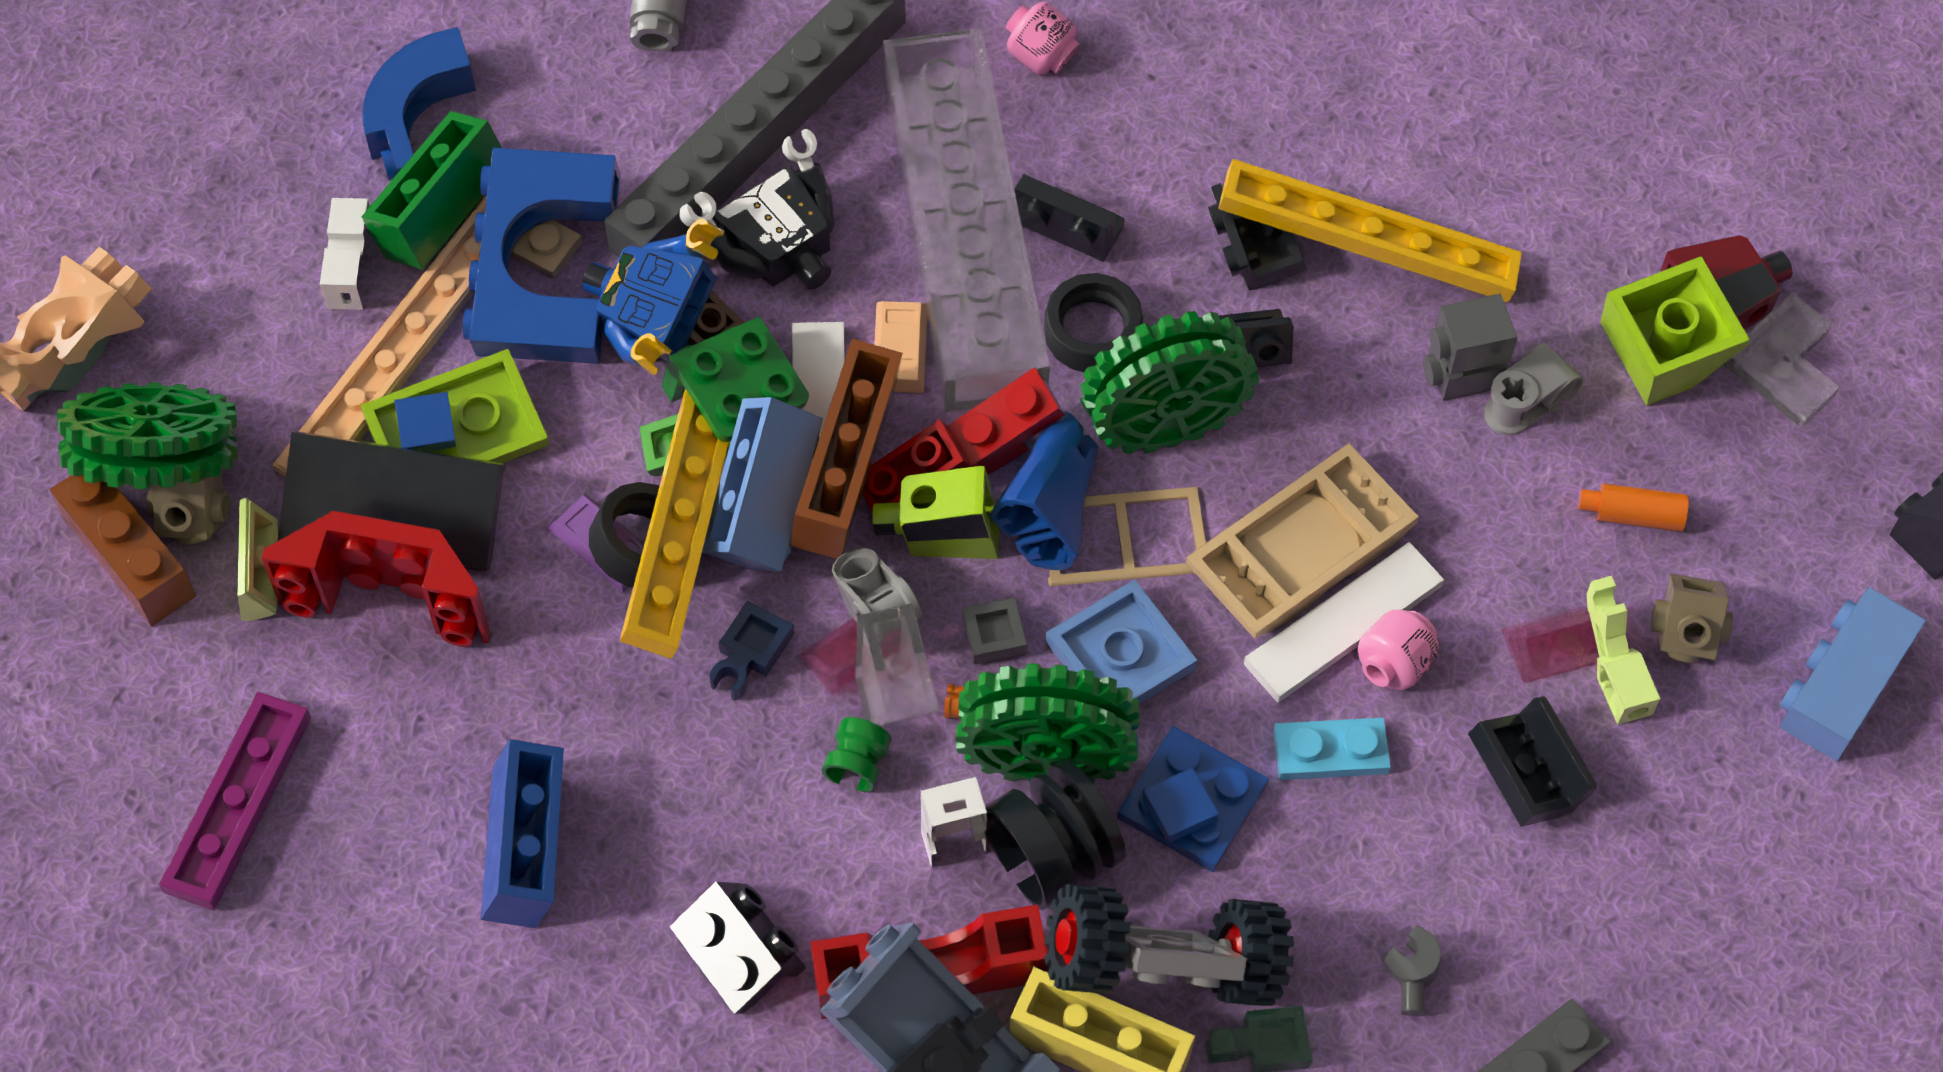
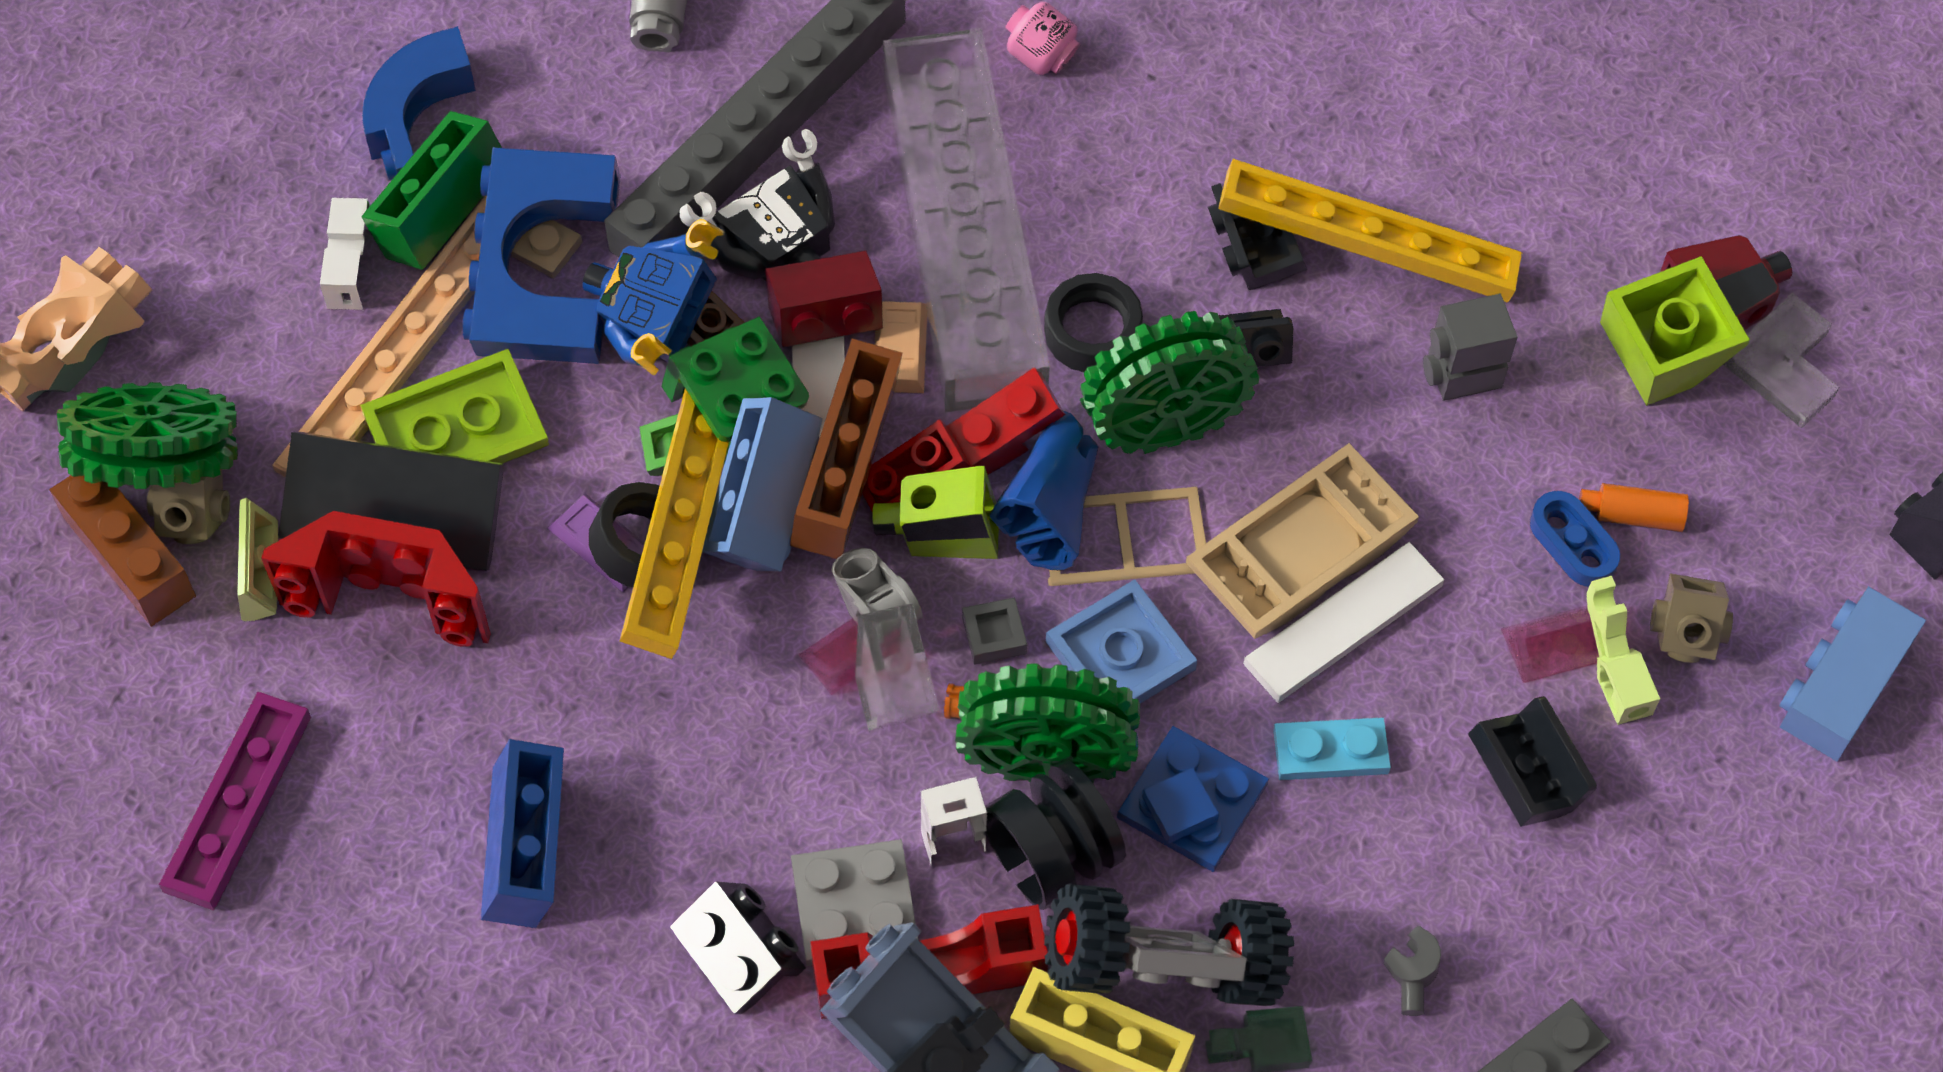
(425, 422): blue tile -> none
(751, 643): dark blue plate -> none
(824, 298): none -> dark red brick
(851, 891): none -> light grey plate
(858, 750): green wheel -> none
(1067, 218): black bracket -> none
(1400, 648): bright pink head -> none
(1530, 390): light grey piece -> none
(1578, 539): none -> blue plate

